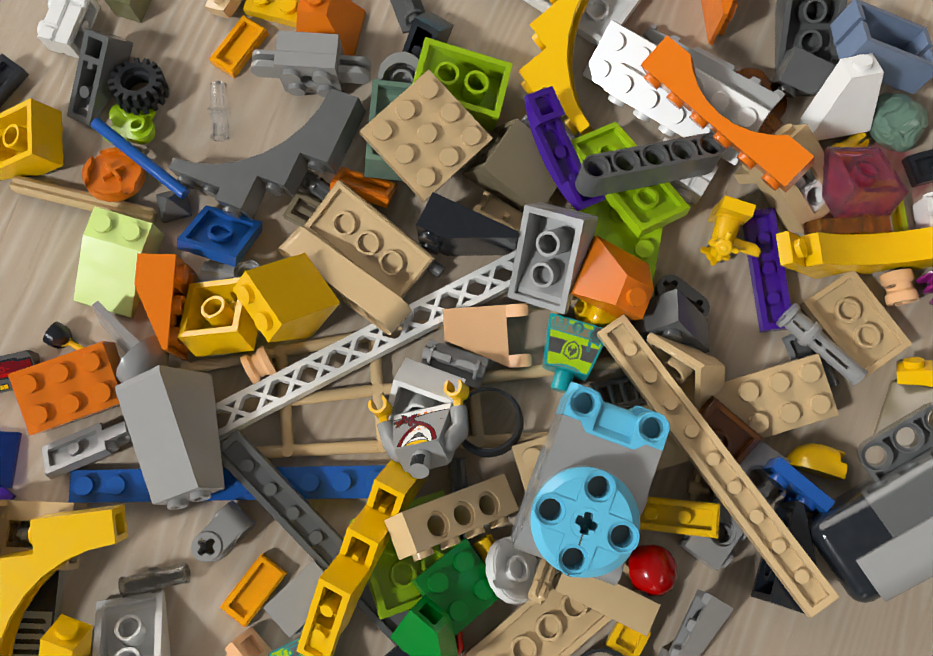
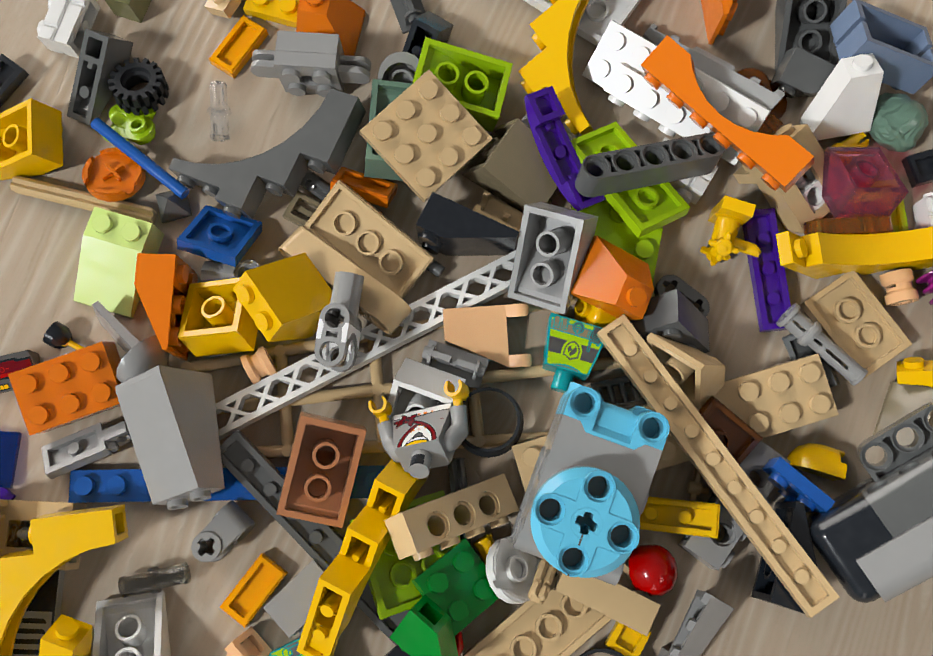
(321, 470): none -> nougat slope
(333, 334): none -> light grey connector

